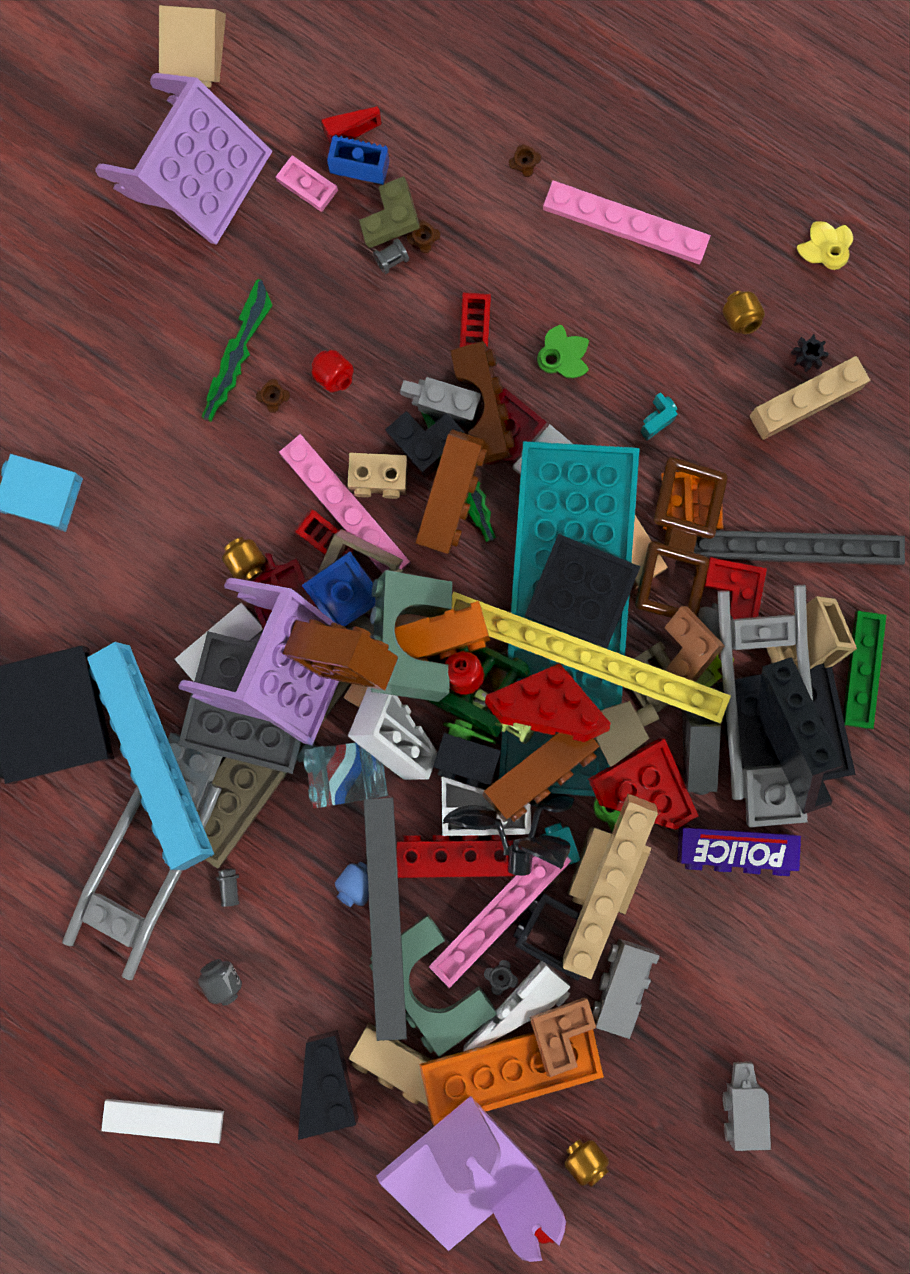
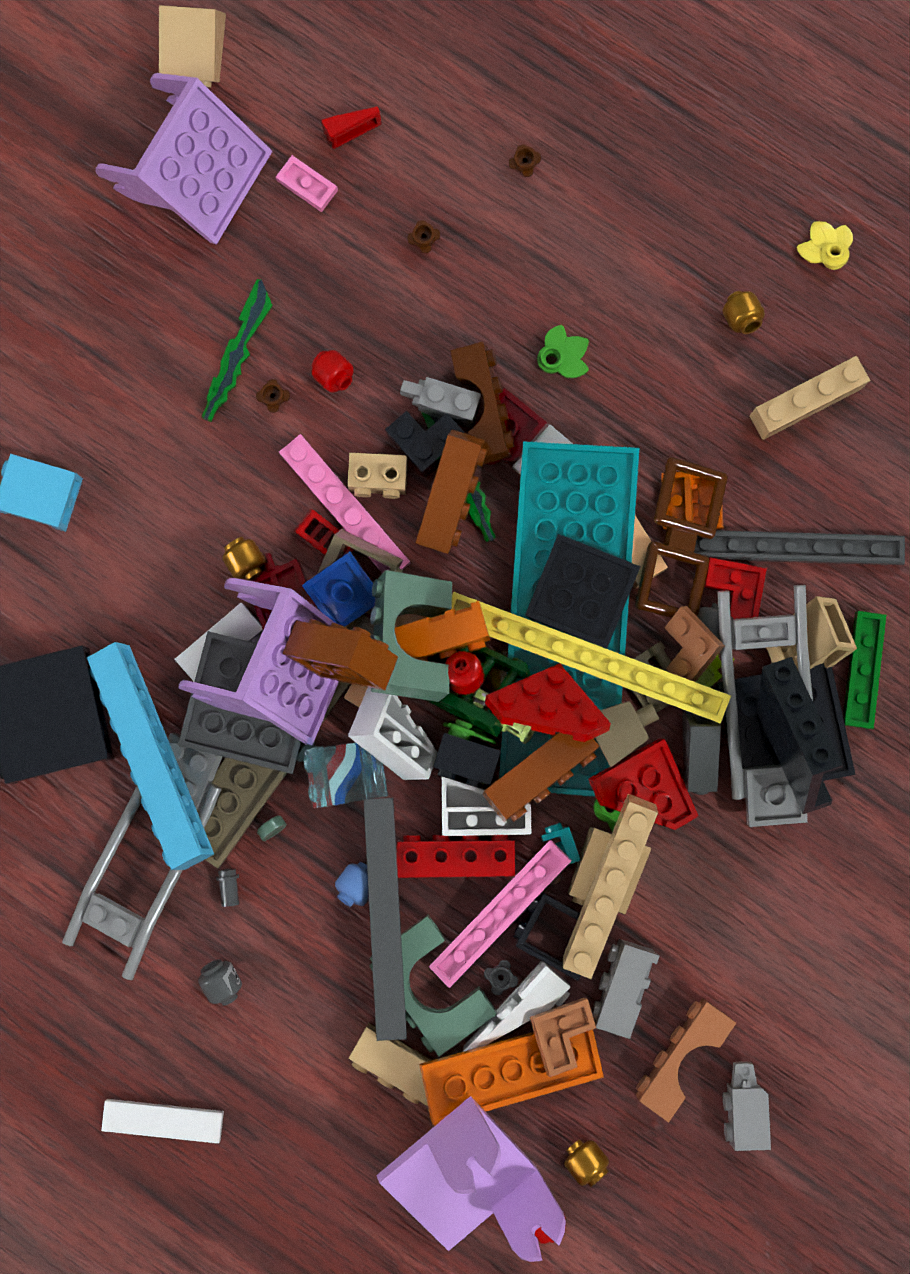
(271, 828): none -> sand green tile
(326, 1088): black wedge -> none
(358, 160): blue brick -> none
(391, 256): dark grey bush -> none
(397, 217): olive plate -> none
(475, 298): red slope -> none
(548, 848): black plant -> none
(626, 222): bright pink plate -> none
(656, 422): teal bracket -> none
(703, 1028): none -> nougat arch
(739, 849): dark purple brick -> none
(812, 360): black gear -> none

